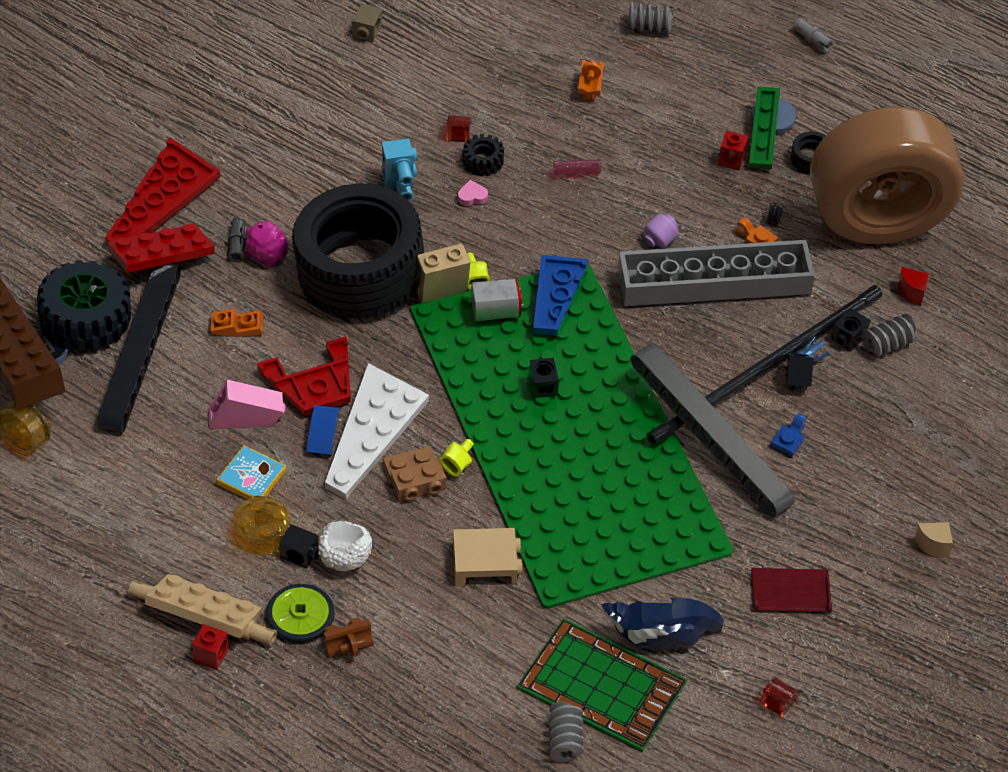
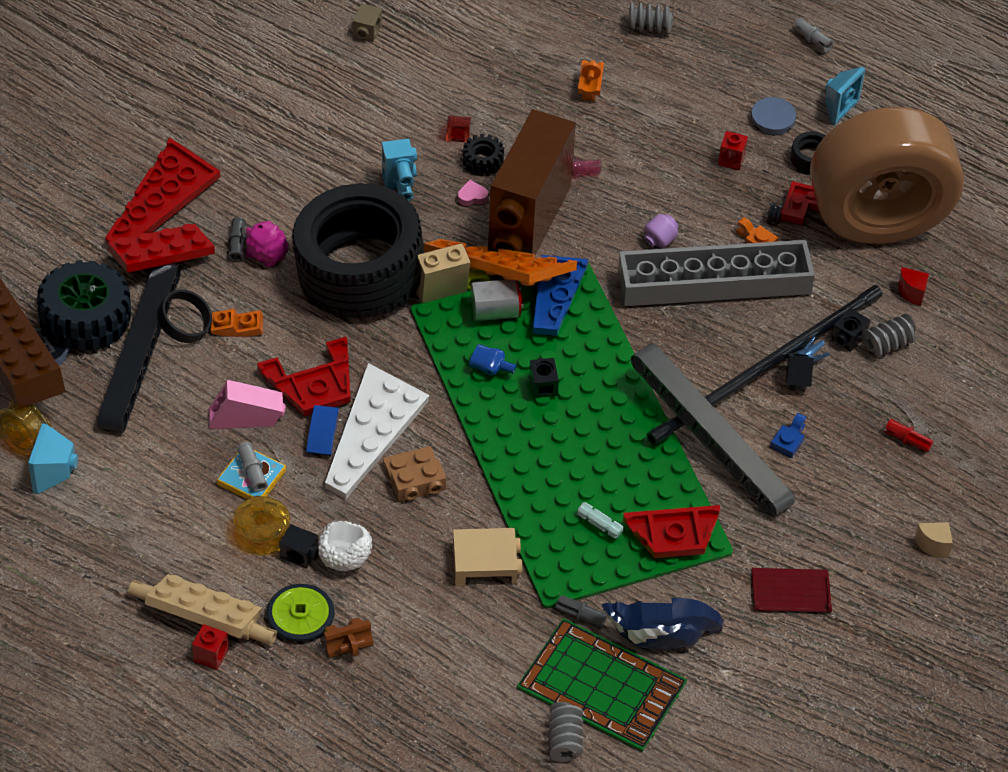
(51, 459): none -> medium azure slope
(170, 329): none -> black tyre
(252, 467): none -> light grey pin
(456, 457): neon yellow piece -> none
(490, 360): none -> blue piece
(509, 263): none -> orange wing
(531, 183): none -> reddish brown brick
(581, 611): none -> dark grey axle
(600, 520): none -> light aqua axle
(674, 530): none -> red wing
(764, 128): green plate -> none
(779, 696): clear red brick -> none
(798, 201): none -> red plate
(843, 93): none -> medium azure slope
(908, 435): none -> red axle

